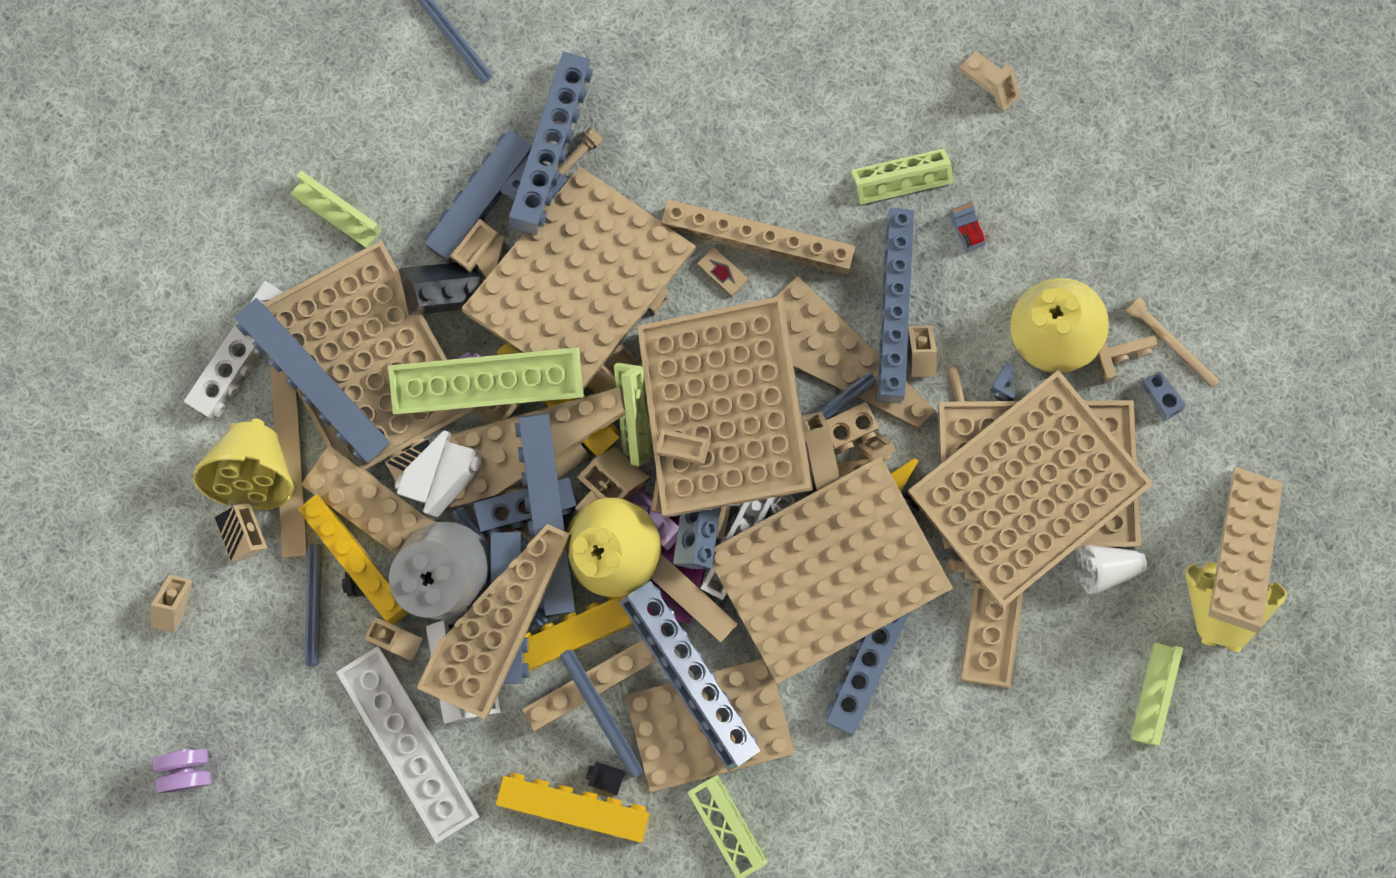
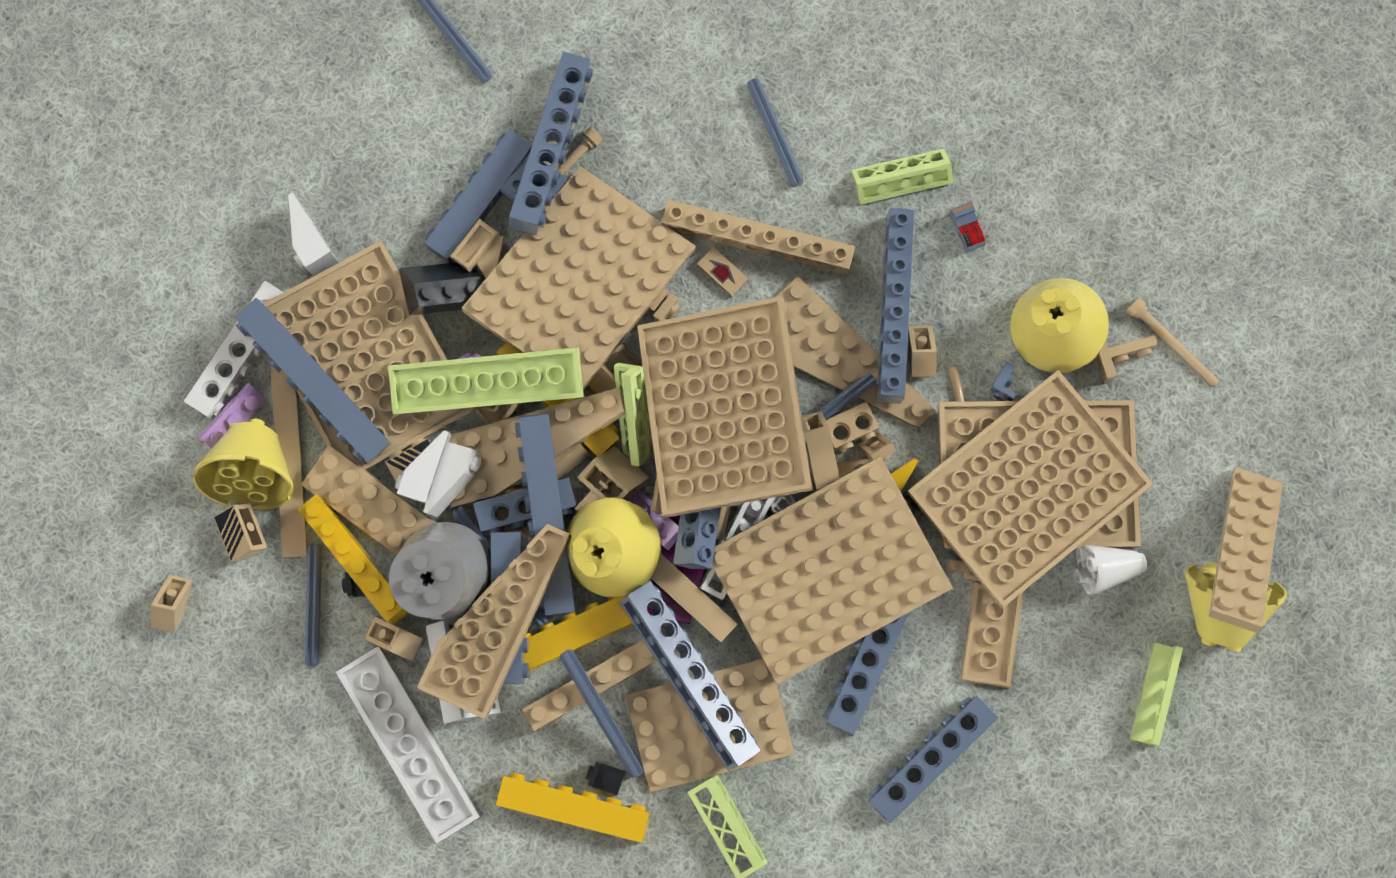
(181, 769): lavender wheel -> none
(238, 410): none -> lavender plate
(311, 249): none -> white slope
(335, 210): yellowish green fence -> none
(668, 309): none -> tan bracket
(682, 446): tan tile -> none
(775, 132): none -> sand blue axle
(982, 720): none -> sand blue brick
(996, 81): tan bracket -> none
(1163, 396): sand blue leg -> none

